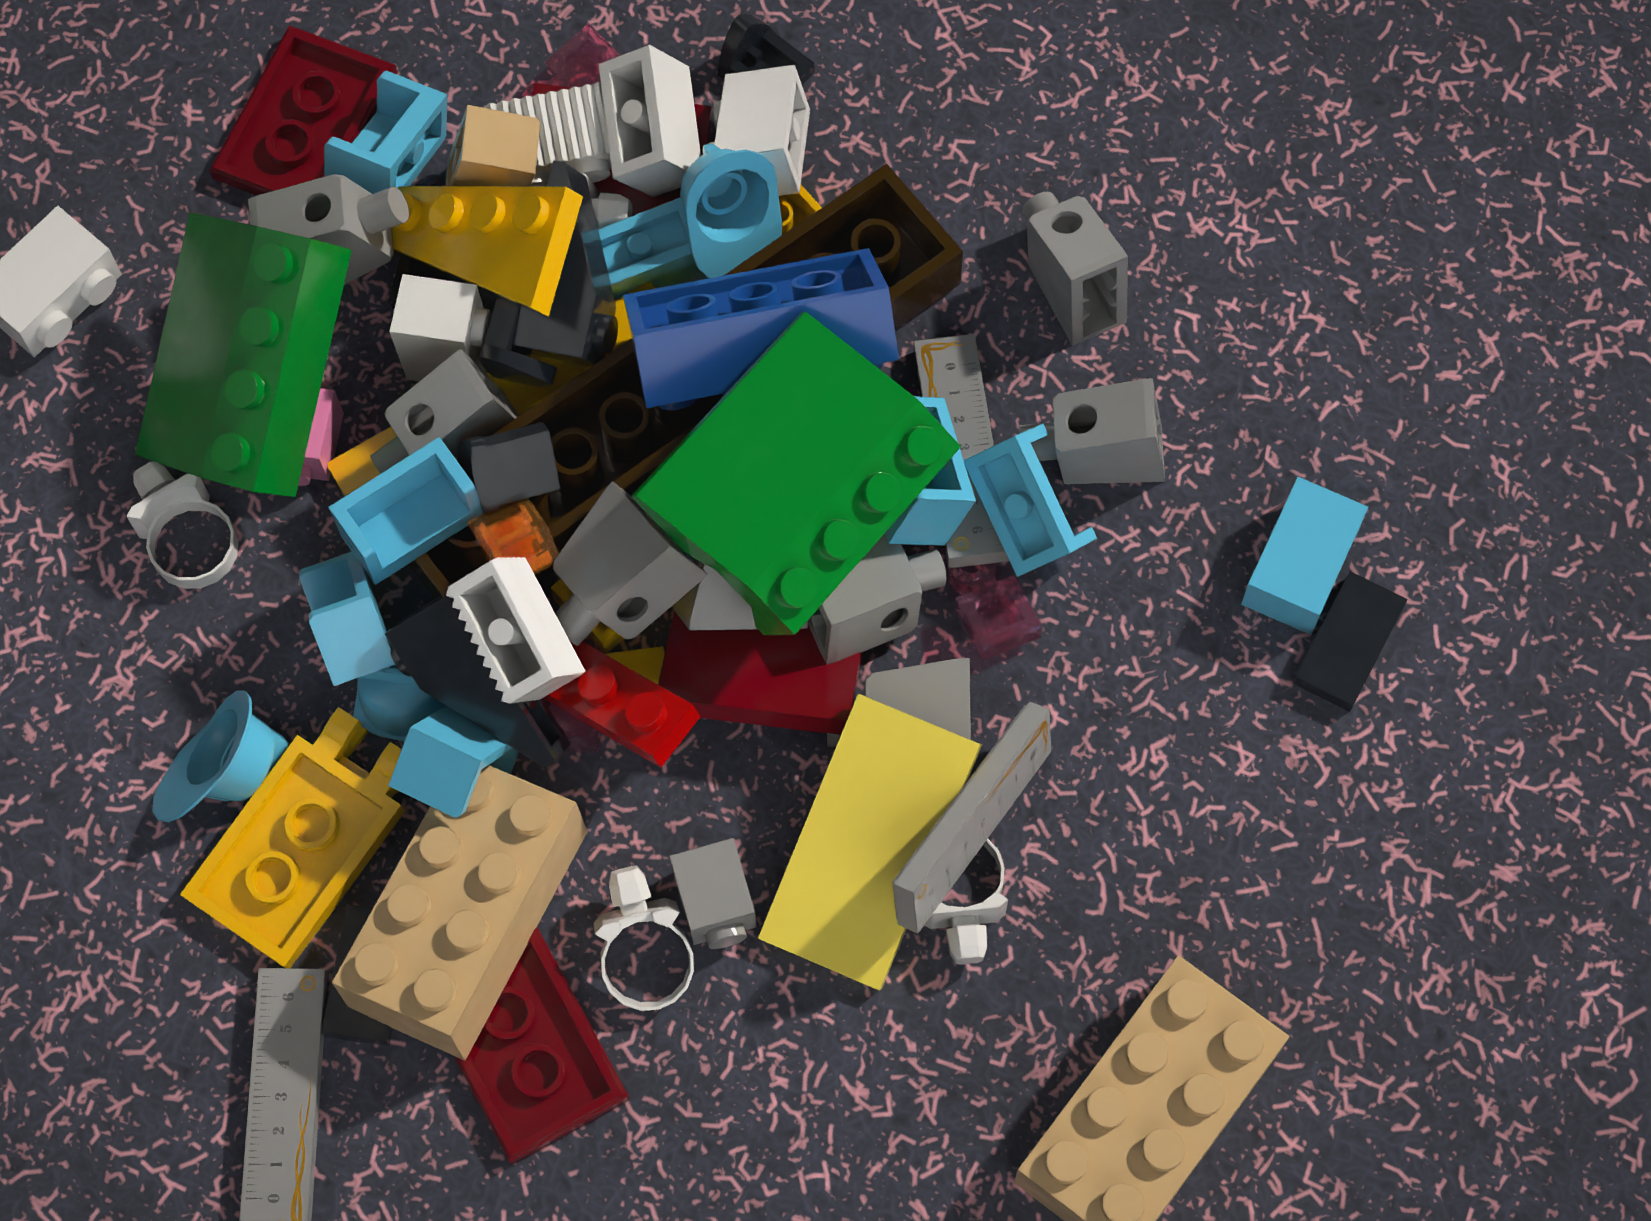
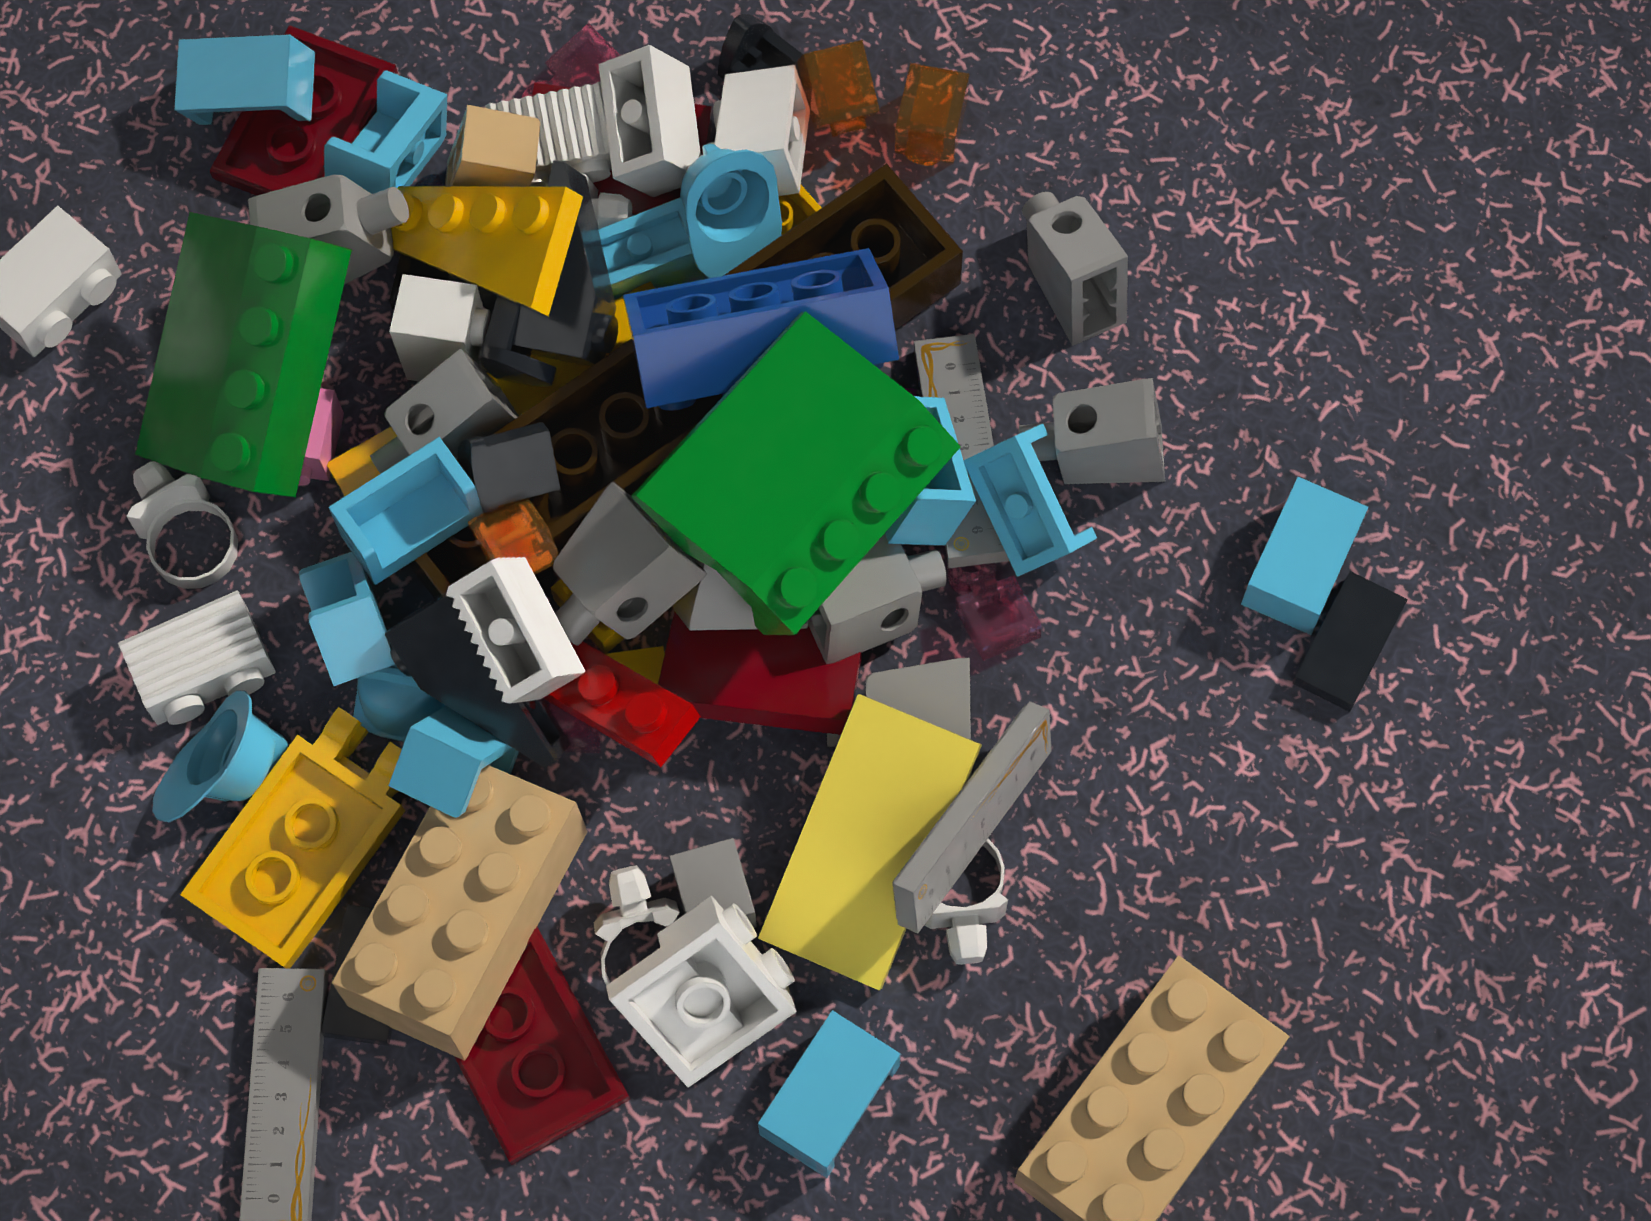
(197, 659): none -> white brick
(244, 76): none -> medium azure panel
(704, 991): none -> white plate
(828, 1093): none -> medium azure panel
(839, 88): none -> clear orange brick
(931, 114): none -> clear orange brick

